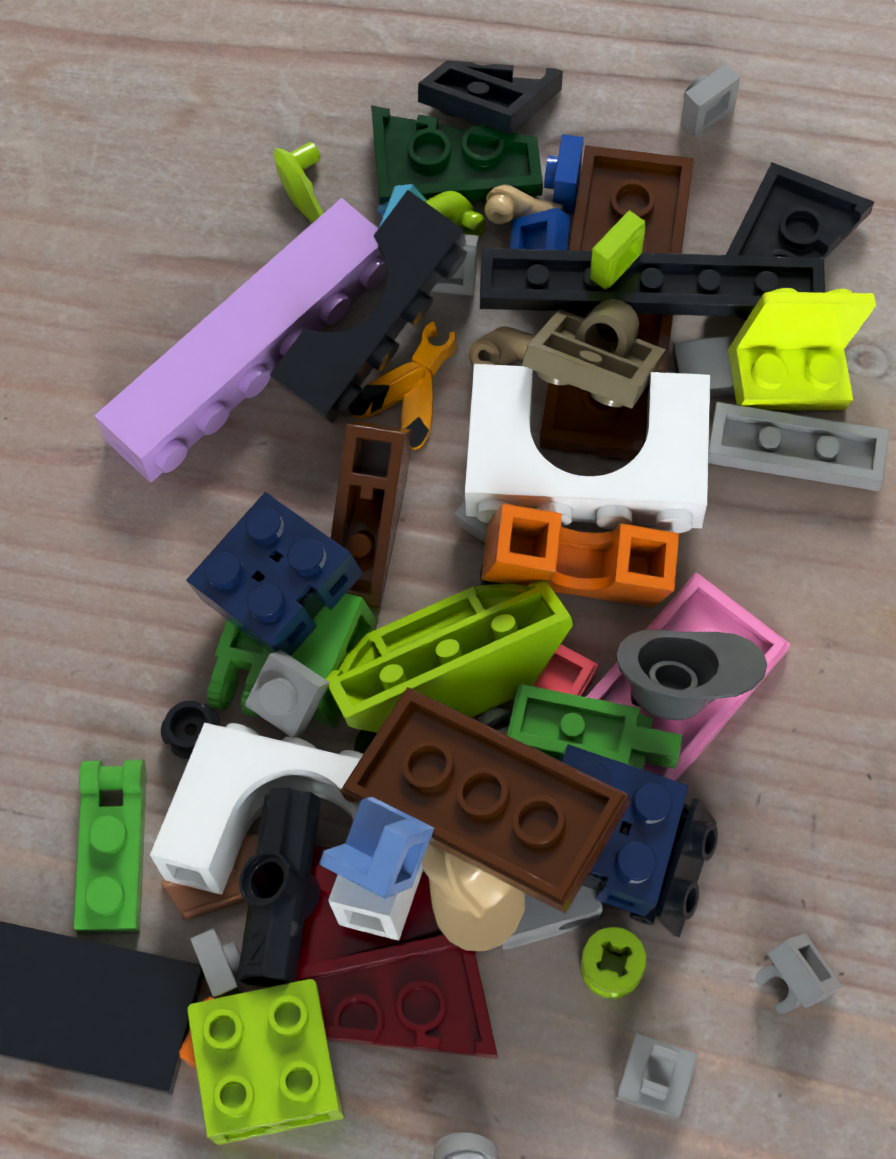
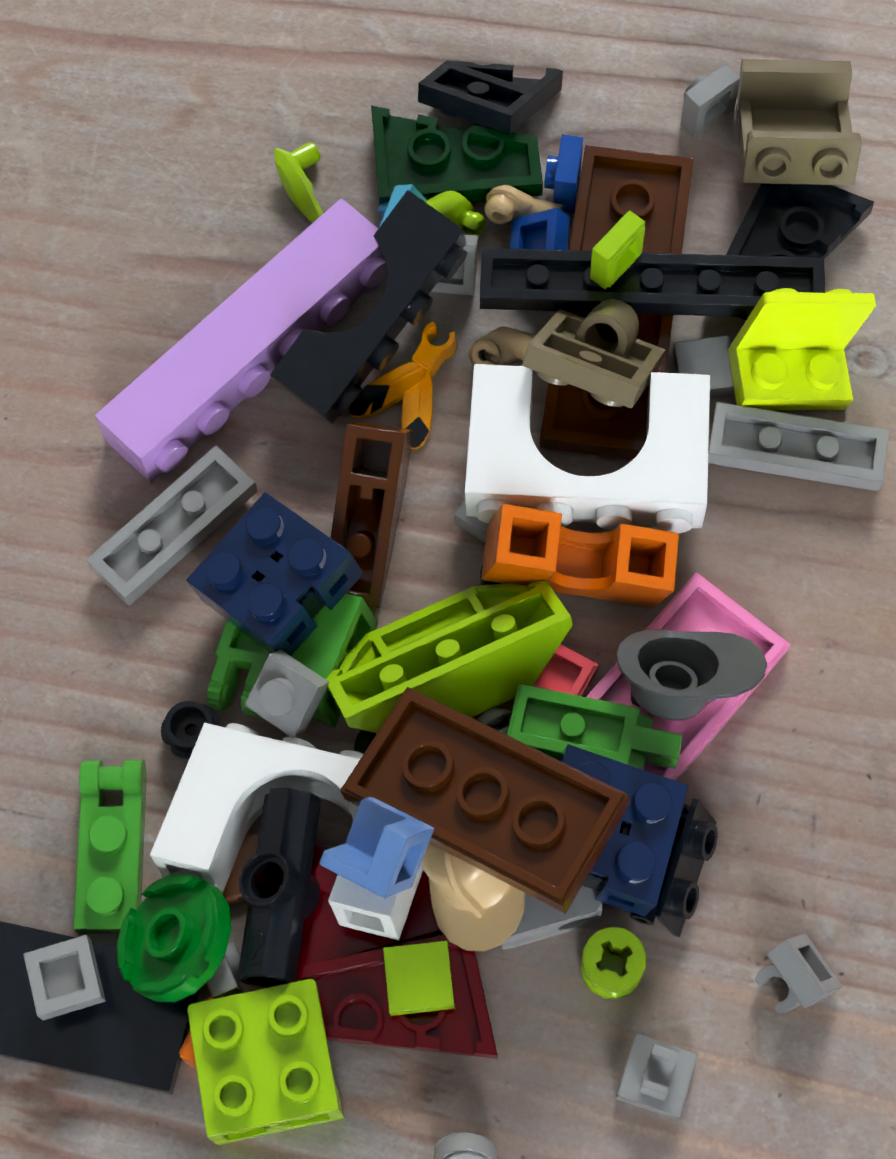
(64, 977): none -> light grey tile
(172, 525): none -> light grey plate
(174, 938): none -> green tile
(418, 978): none -> lime tile
(796, 122): none -> dark tan panel

